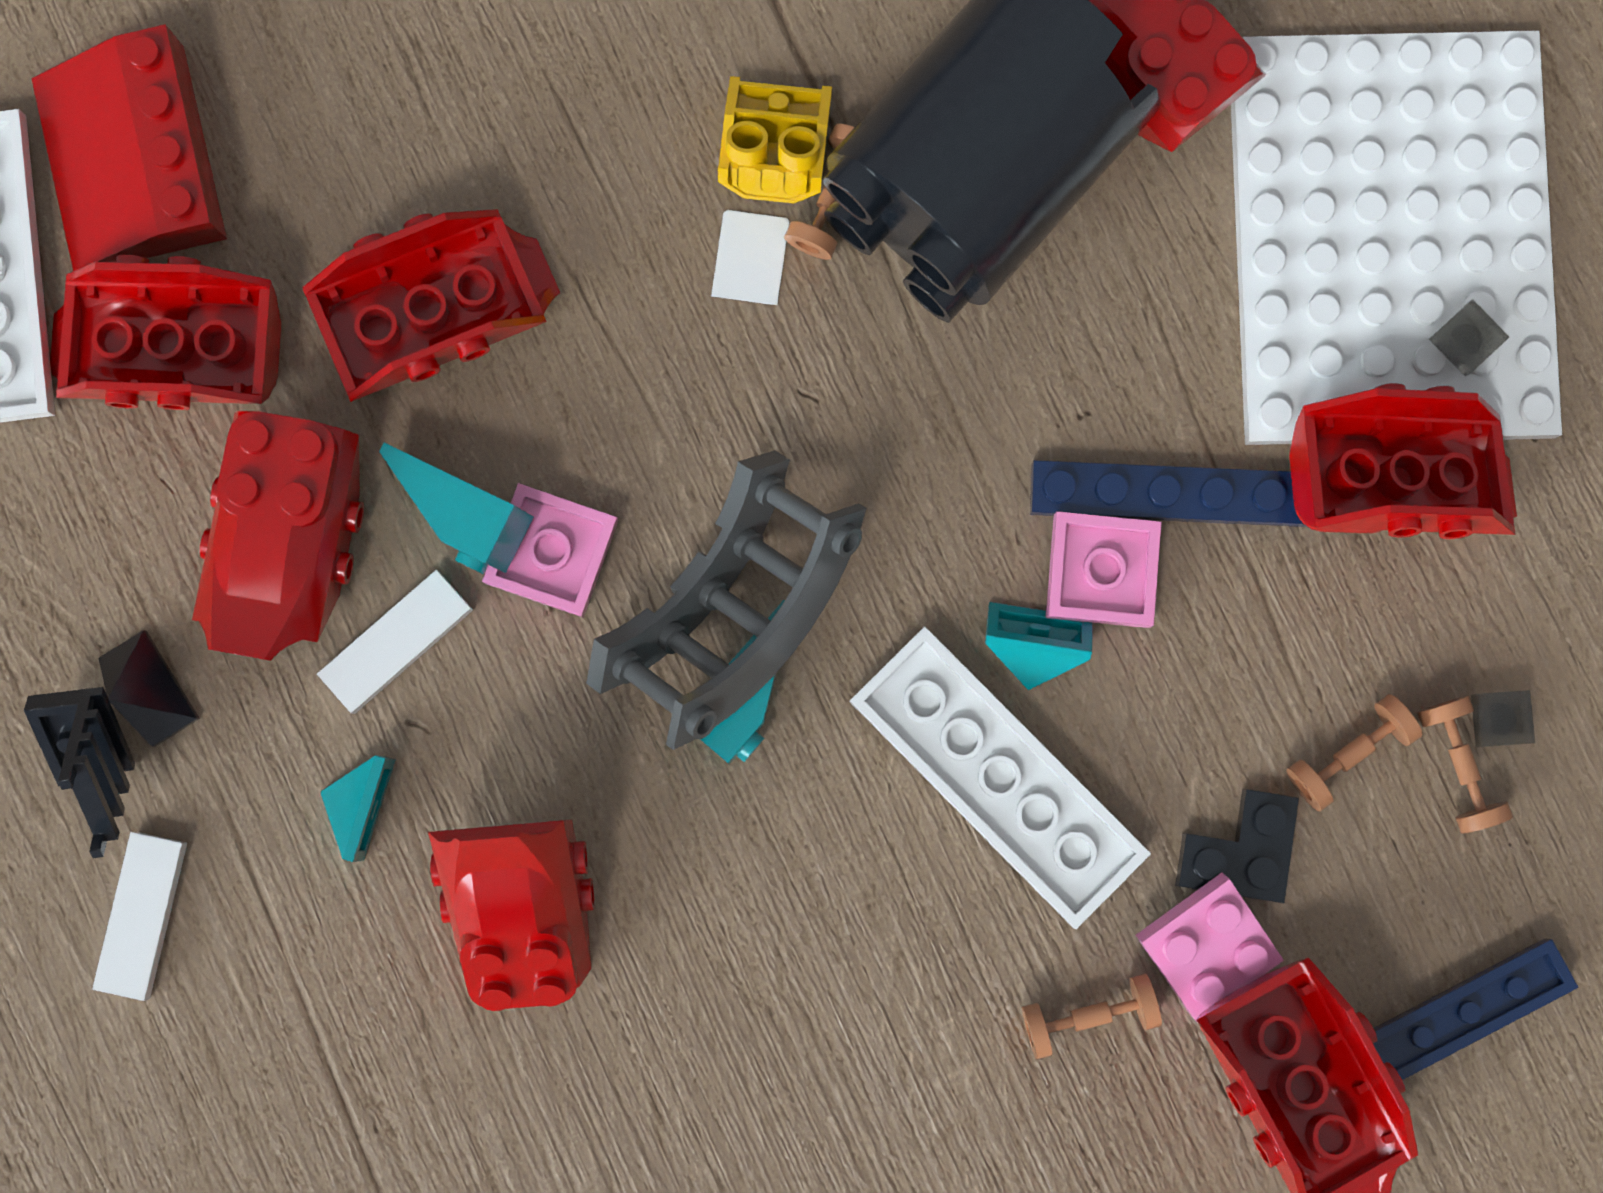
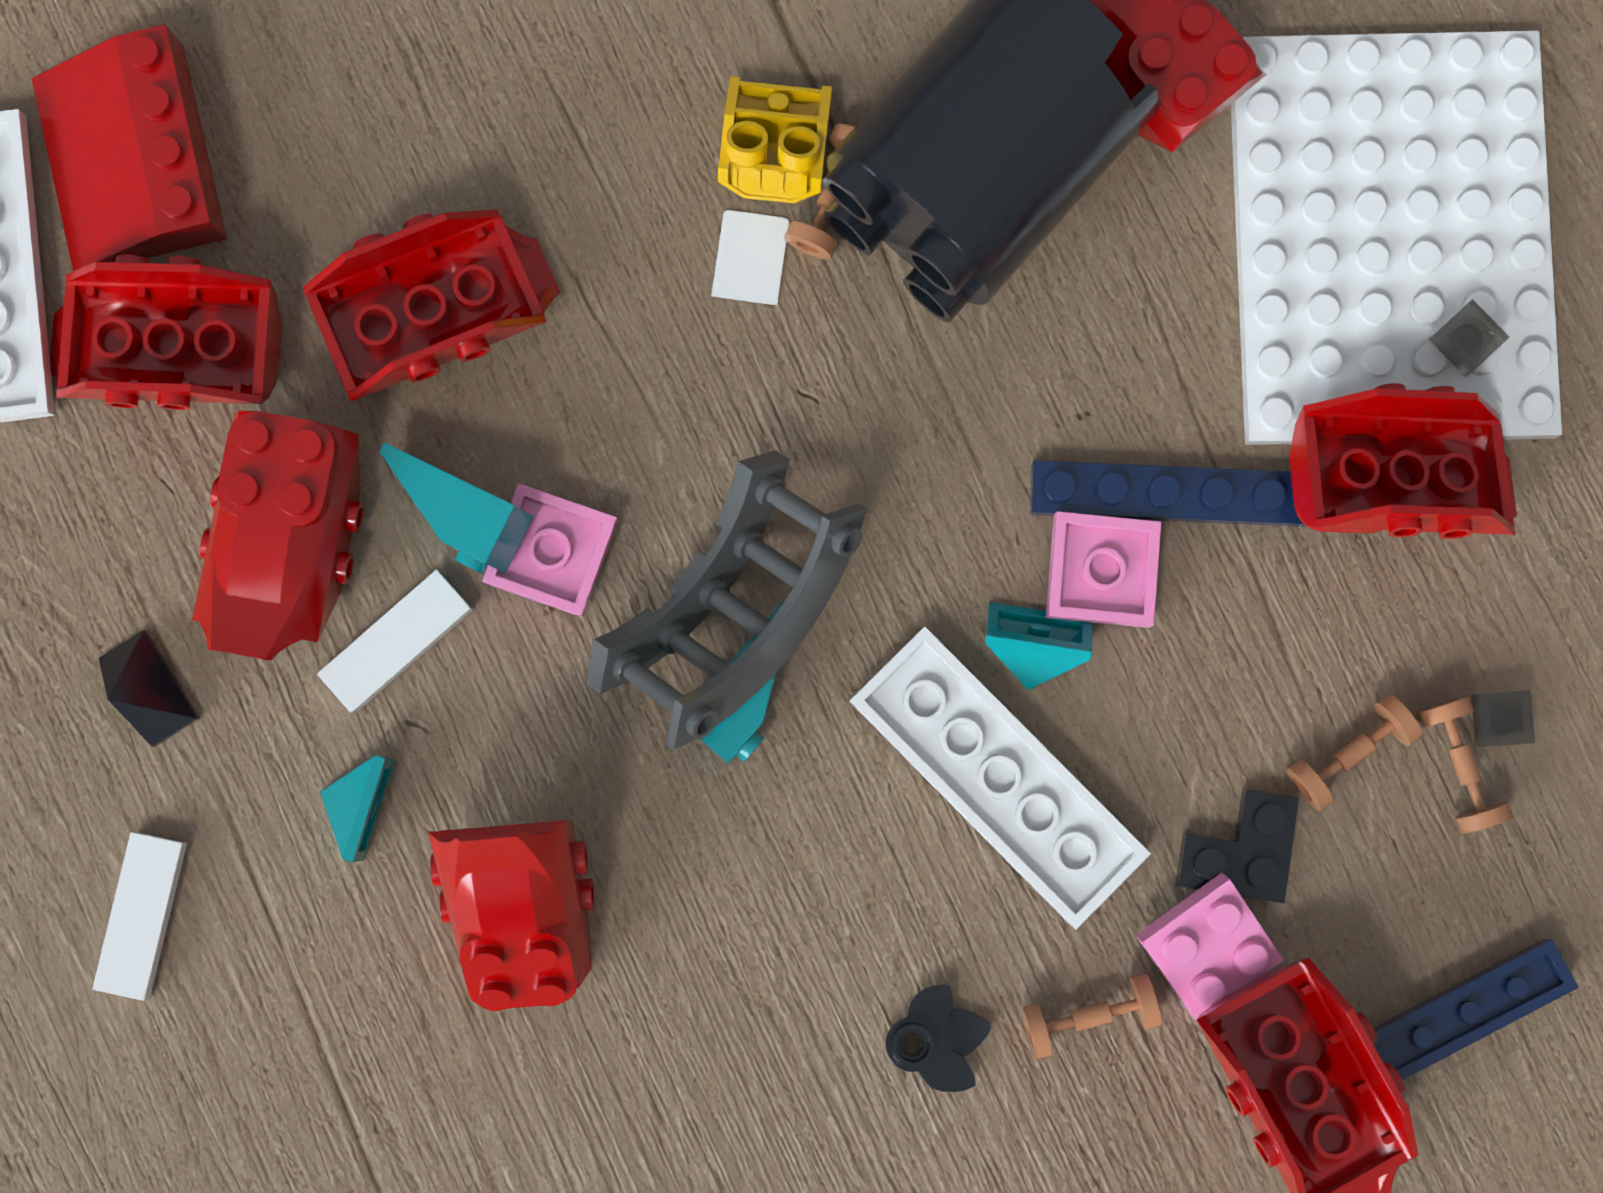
(85, 754): black plate -> none
(945, 1037): none -> black plate

